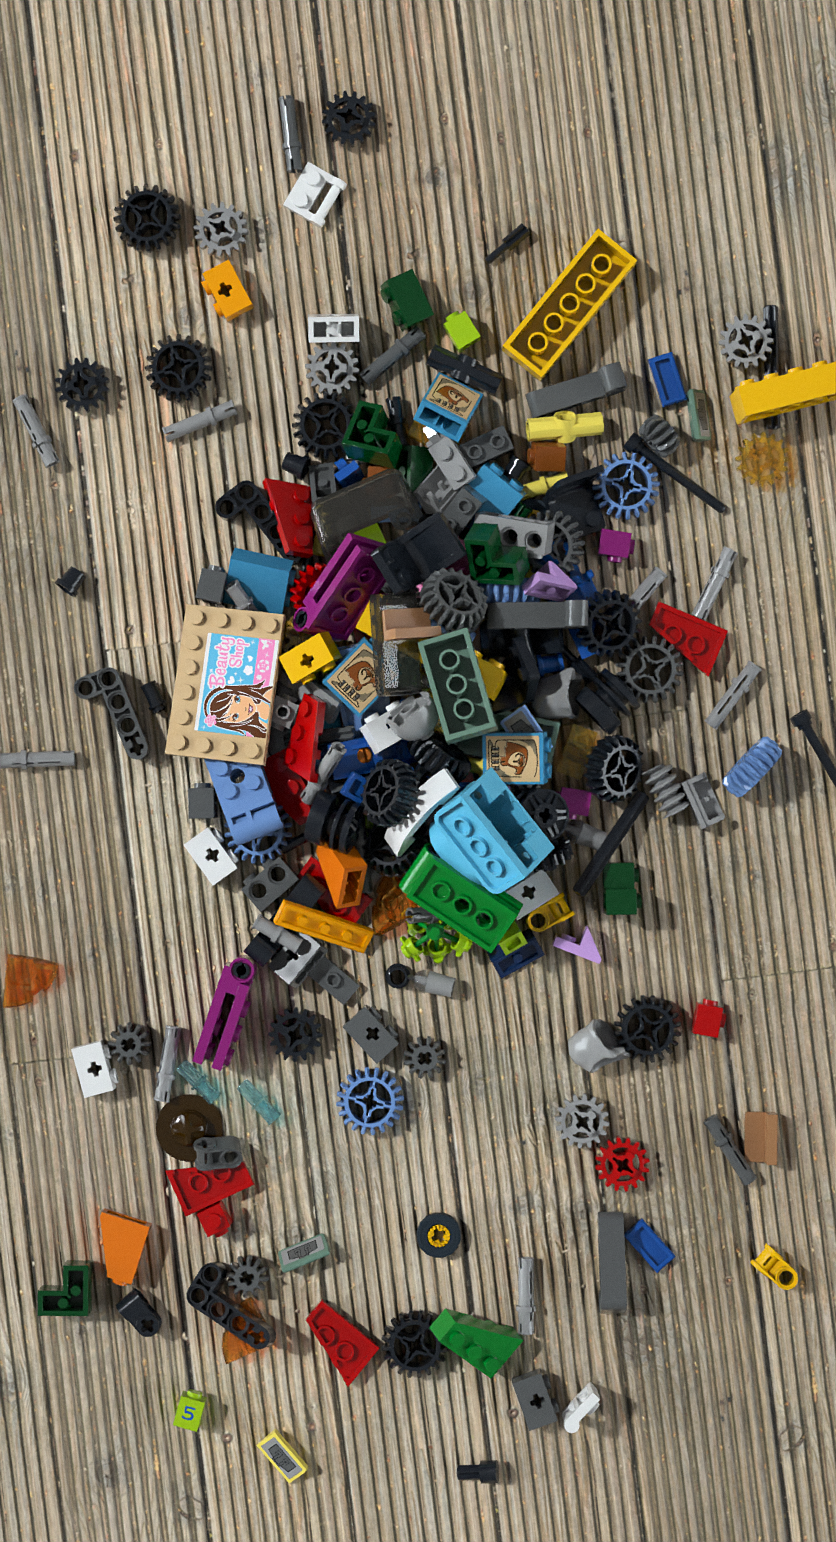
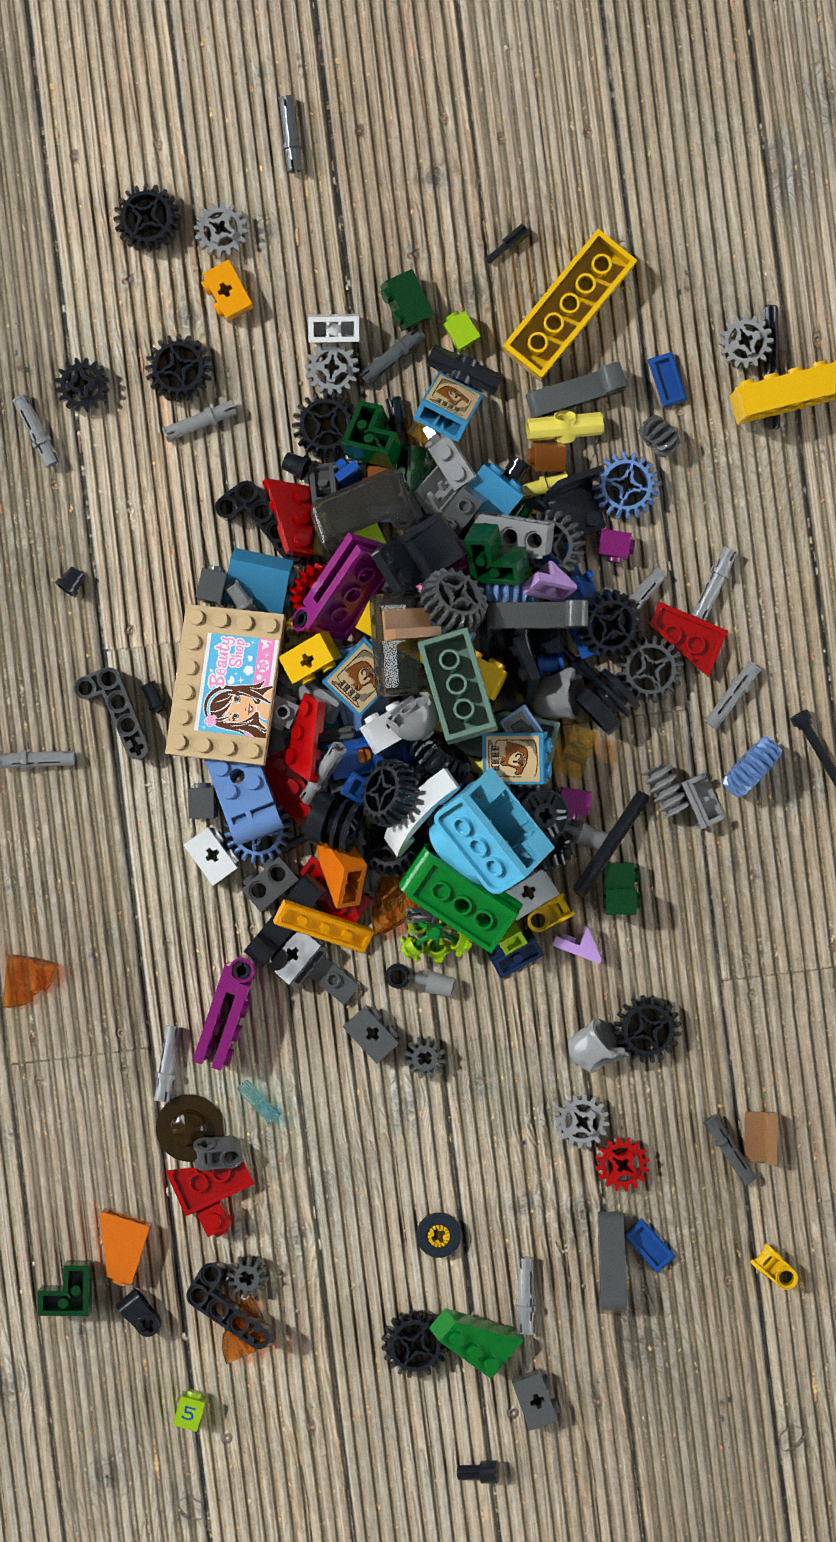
(91, 1081): white brick -> none
(133, 1051): dark grey gear -> none
(198, 1081): clear light blue axle -> none
(277, 933): light grey pin -> none
(282, 1456): slope -> none
(304, 1252): slope -> none
(306, 1038): black gear -> none
(307, 191): white plate -> none
(340, 115): black gear -> none
(342, 1340): red wing -> none
(381, 1102): medium blue gear -> none
(487, 447): dark grey brick -> none
(584, 1403): white plate -> none
(614, 768): black gear -> none
(636, 445): black piece -> none
(698, 415): sand green slope -> none
(708, 1018): red brick -> none
(772, 464): clear yellow gear -> none

